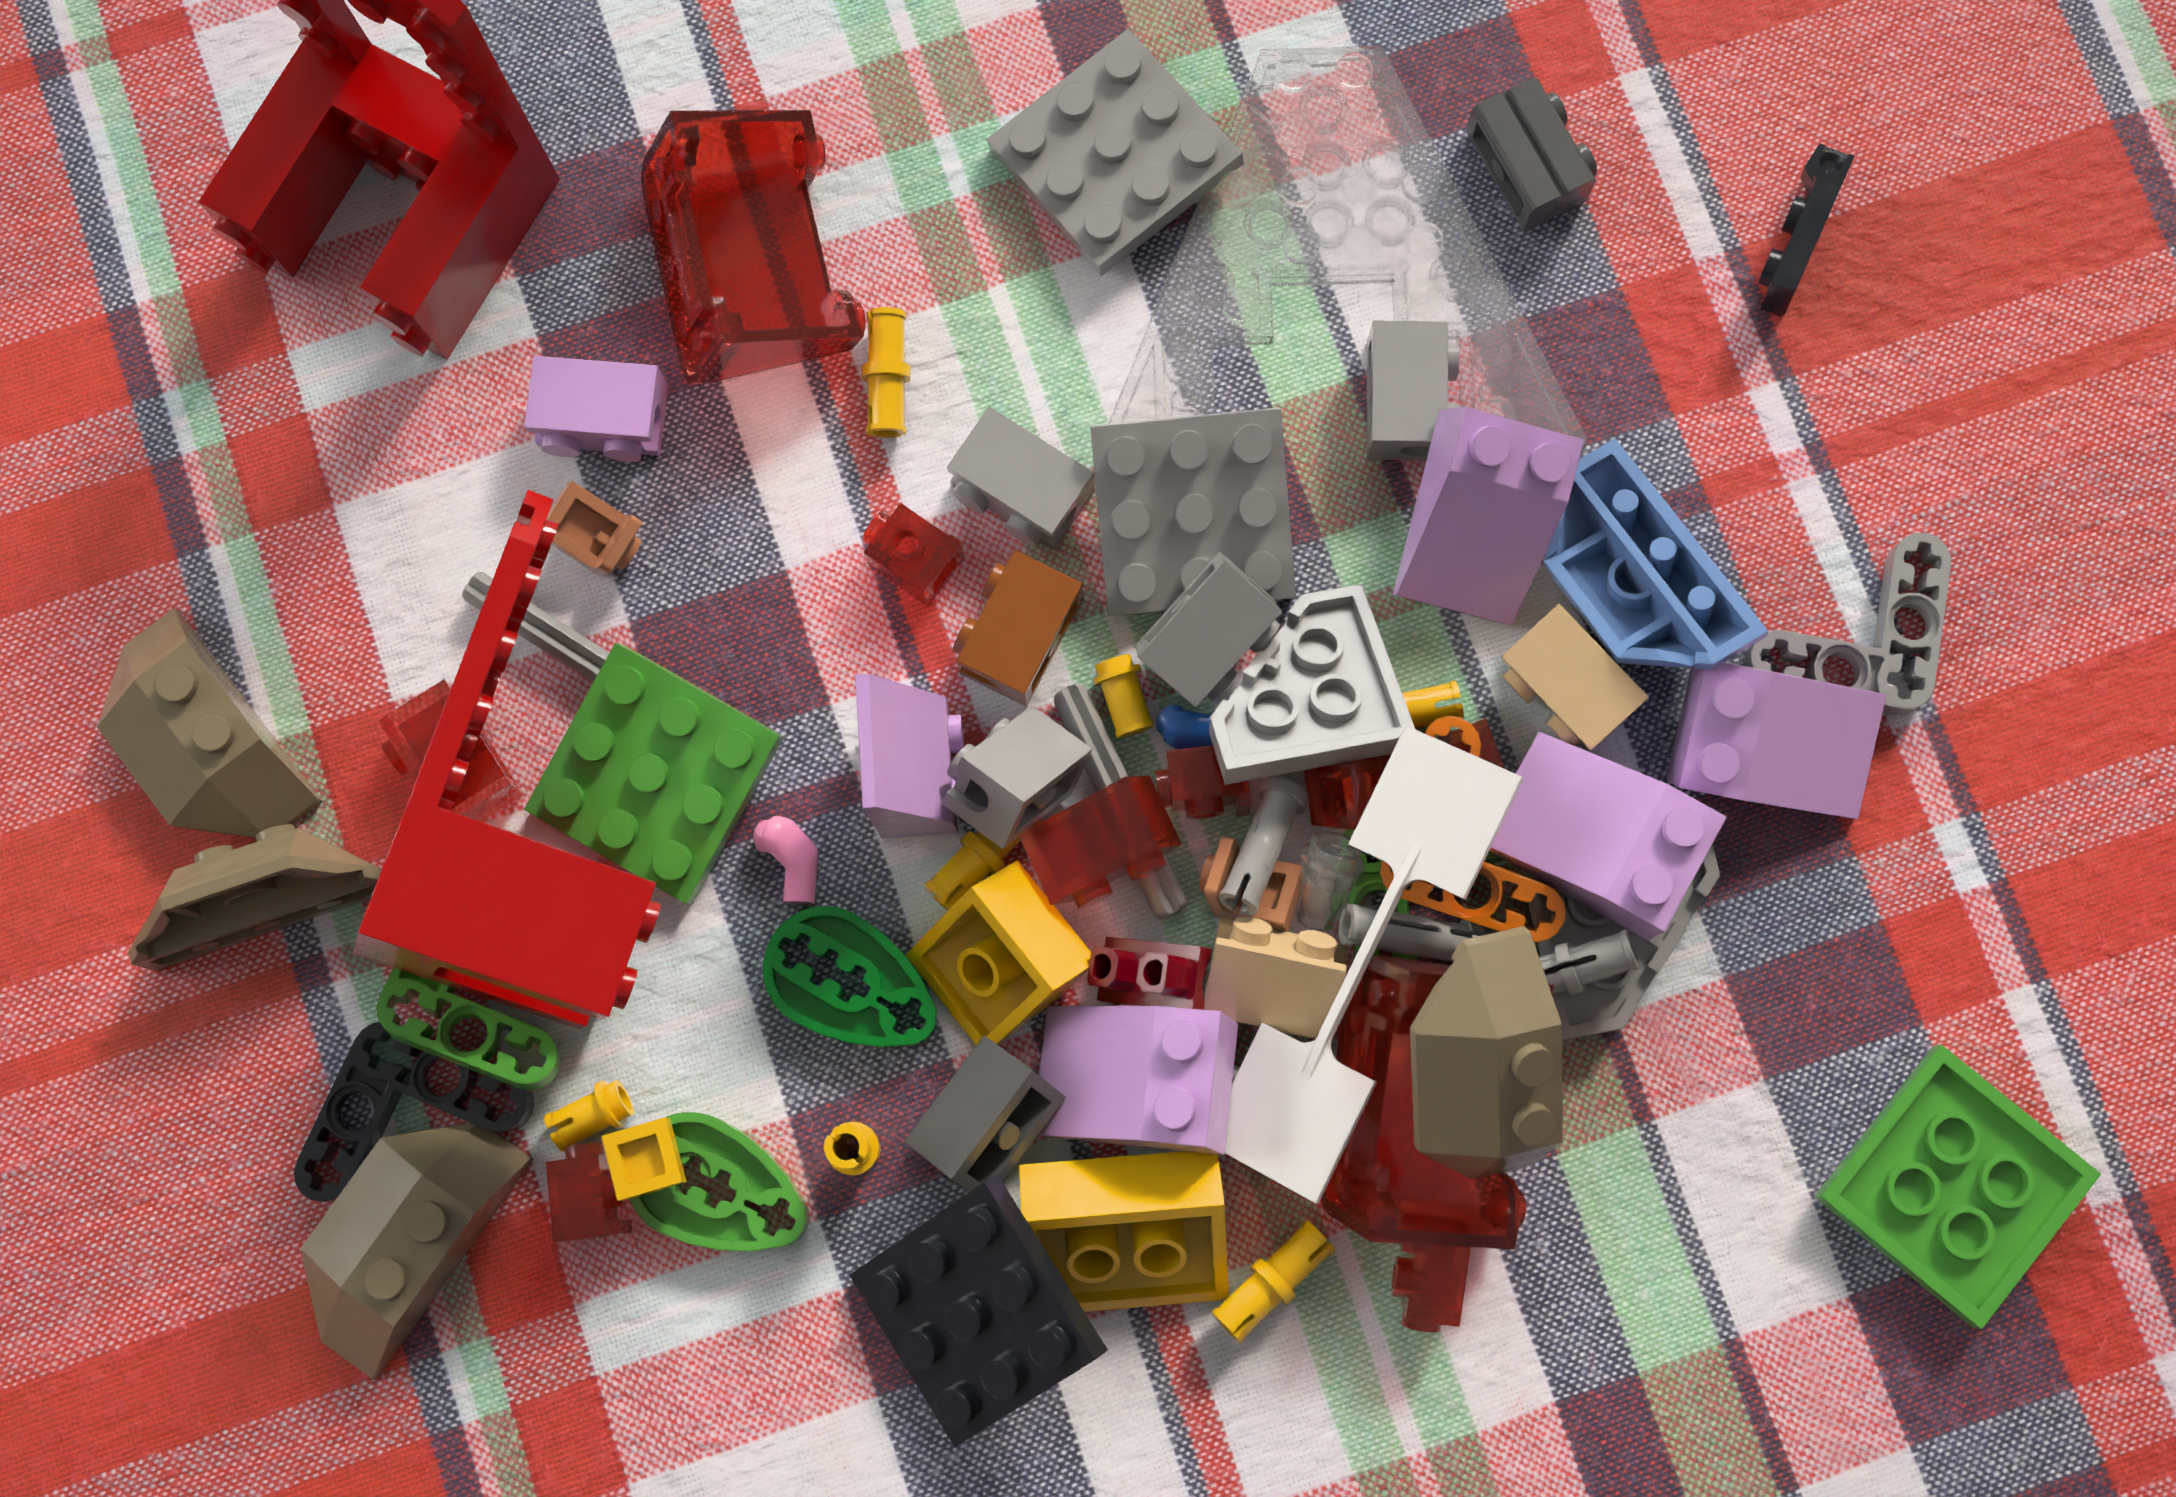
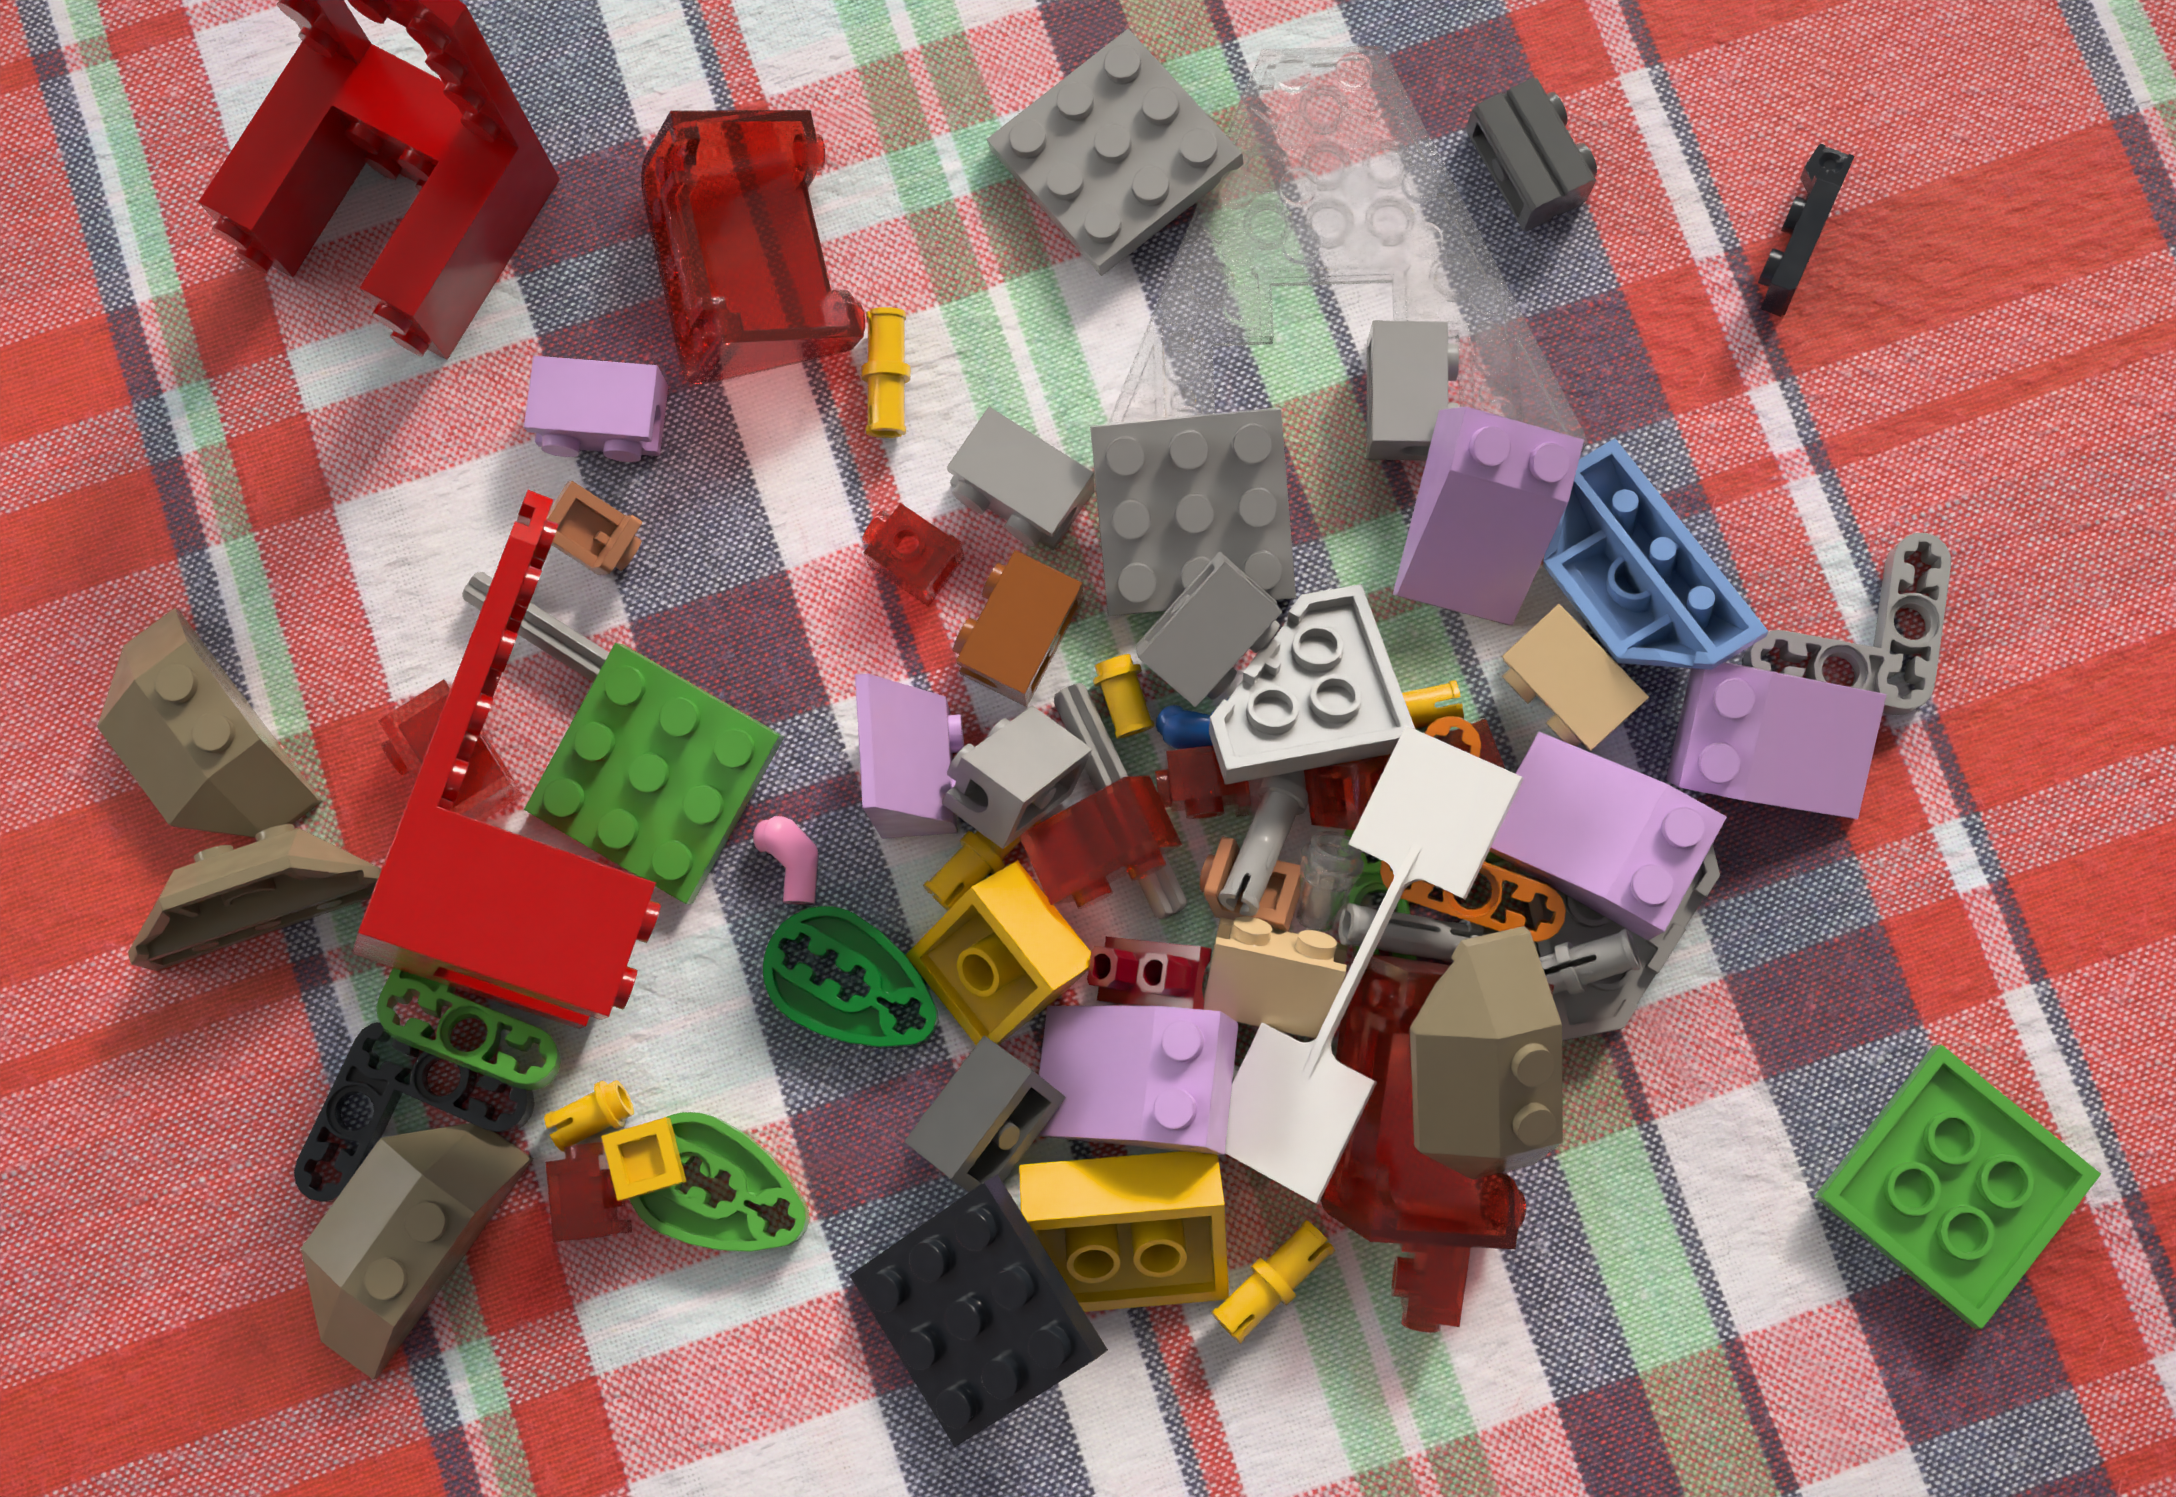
(836, 1148): yellow pin -> none

